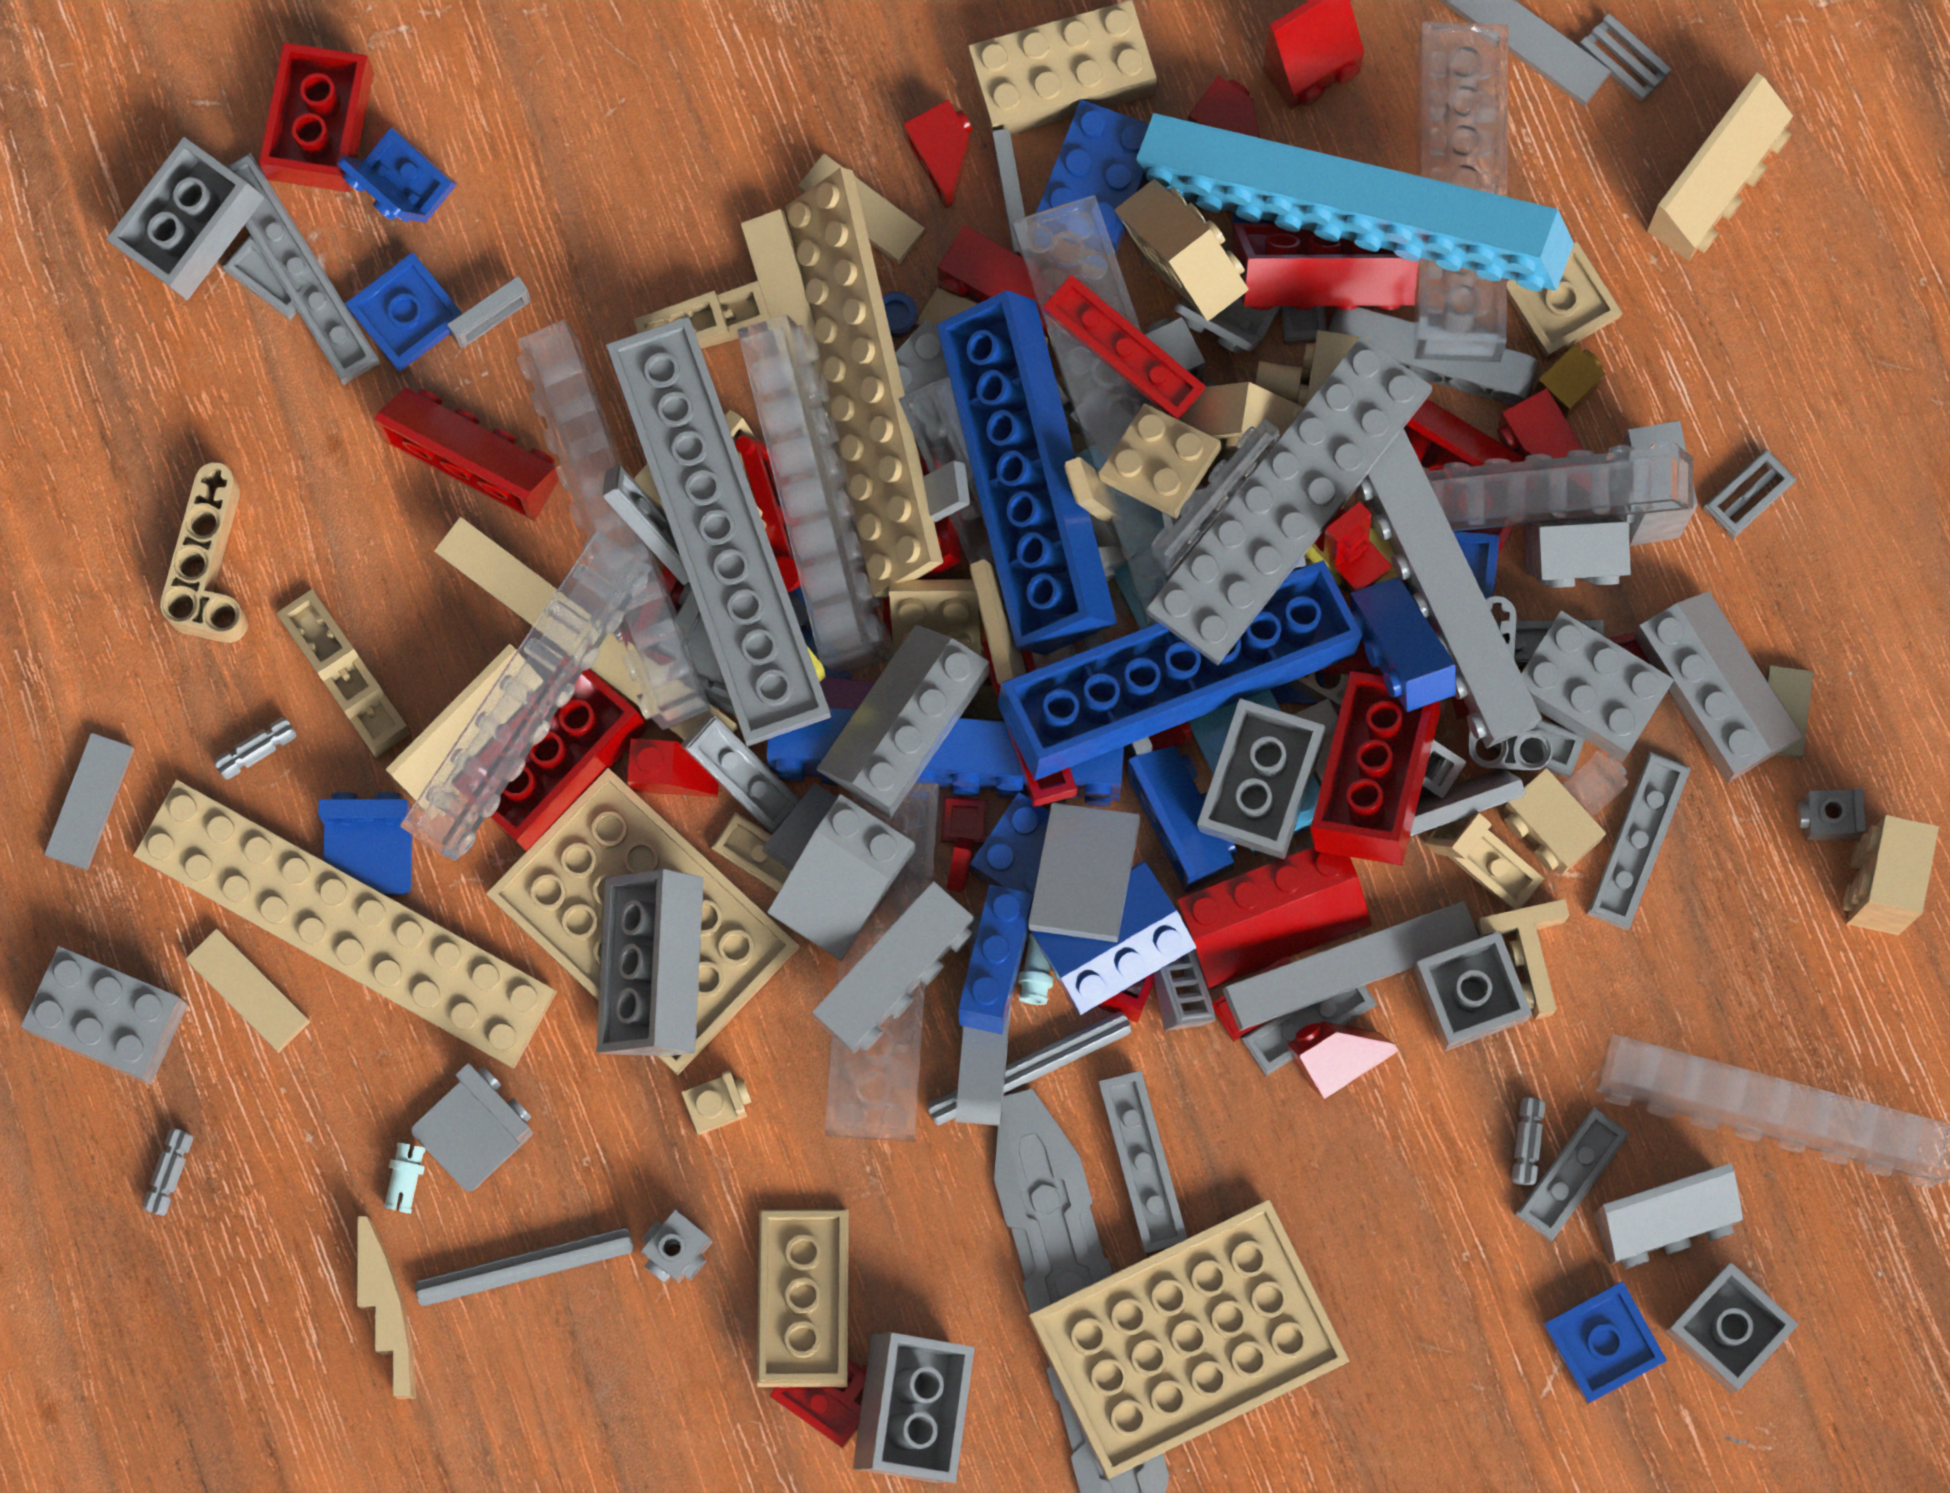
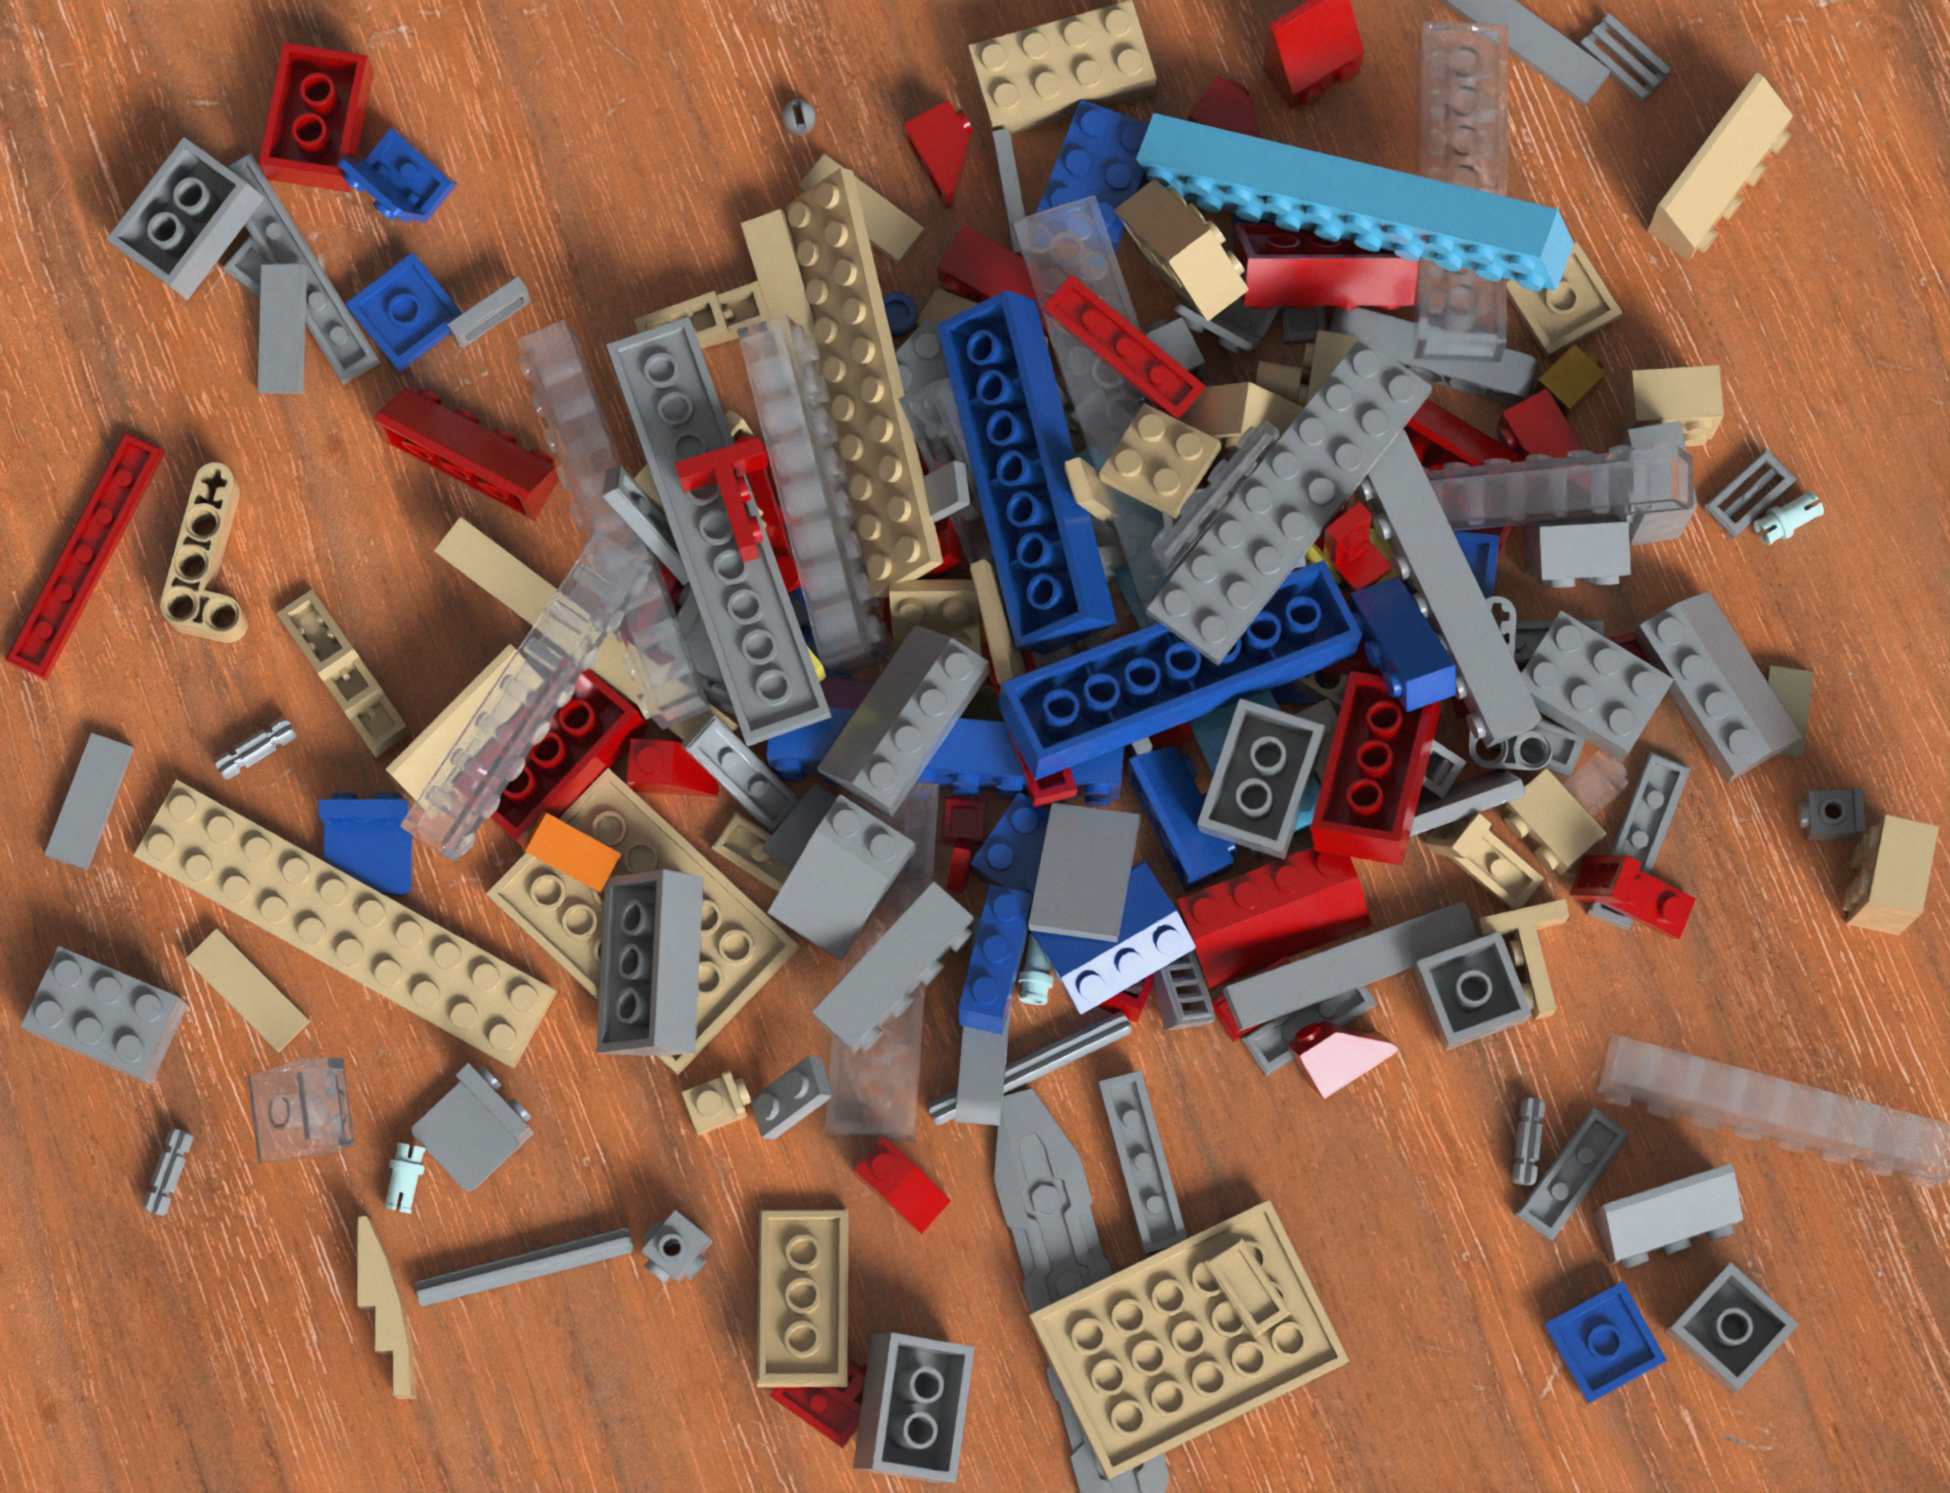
(85, 556): none -> red tile
(282, 329): none -> light grey tile
(301, 1109): none -> clear slope
(571, 851): none -> orange tile
(724, 467): none -> red bracket
(789, 120): none -> light grey hinge
(791, 1097): none -> light grey plate
(901, 1185): none -> red slope
(1247, 1288): none -> tan tile
(1626, 889): none -> red bracket
(1674, 395): none -> tan brick
(1787, 518): none -> light aqua pin

